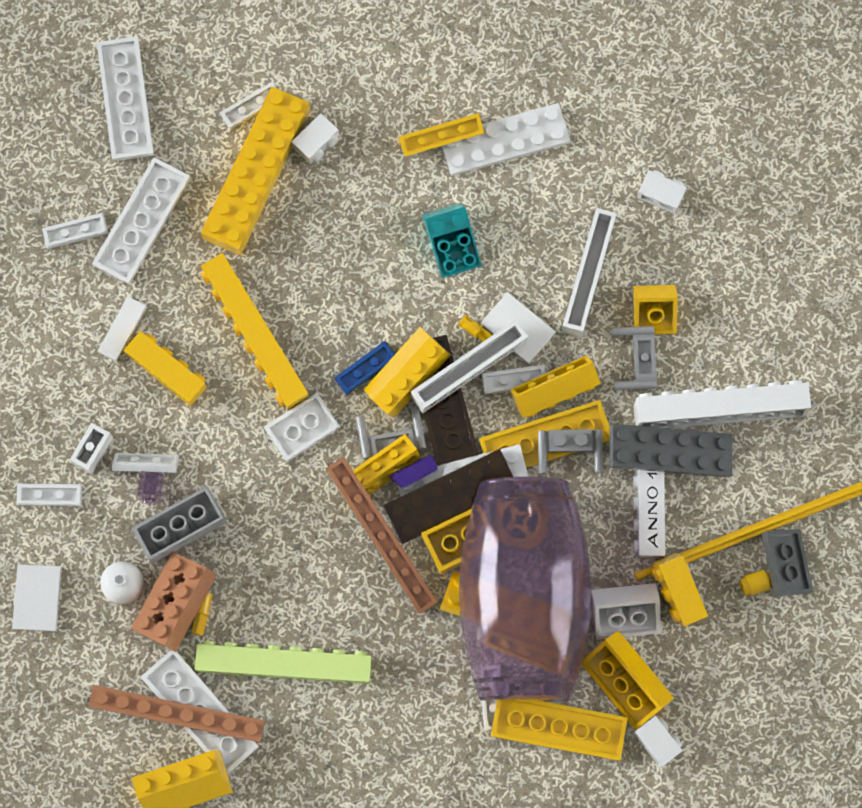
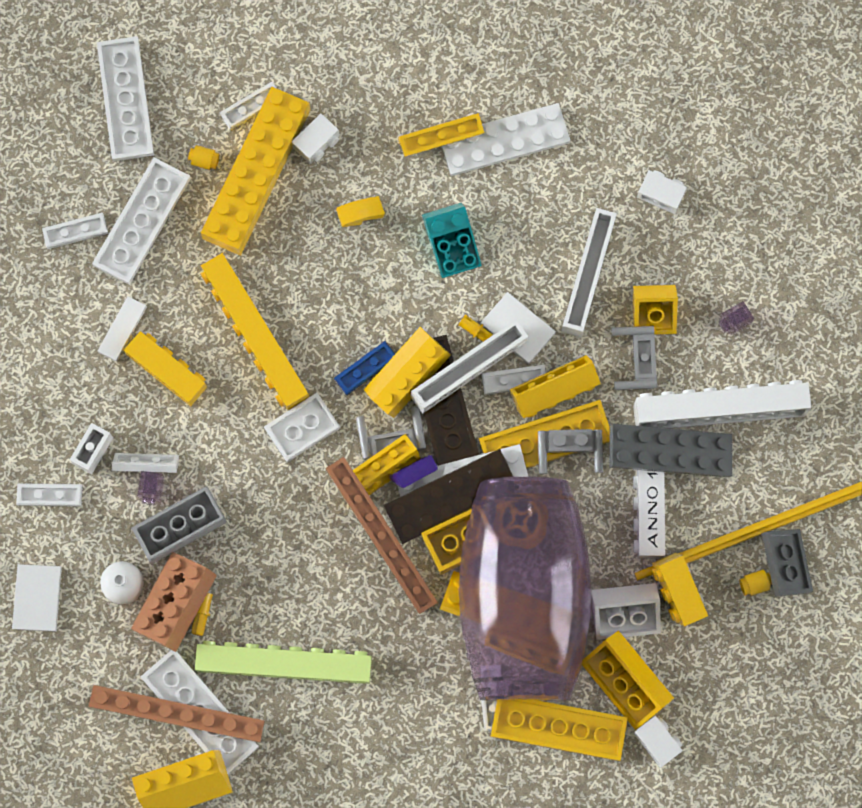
(203, 157): none -> yellow brick
(359, 211): none -> yellow slope
(736, 318): none -> clear purple brick

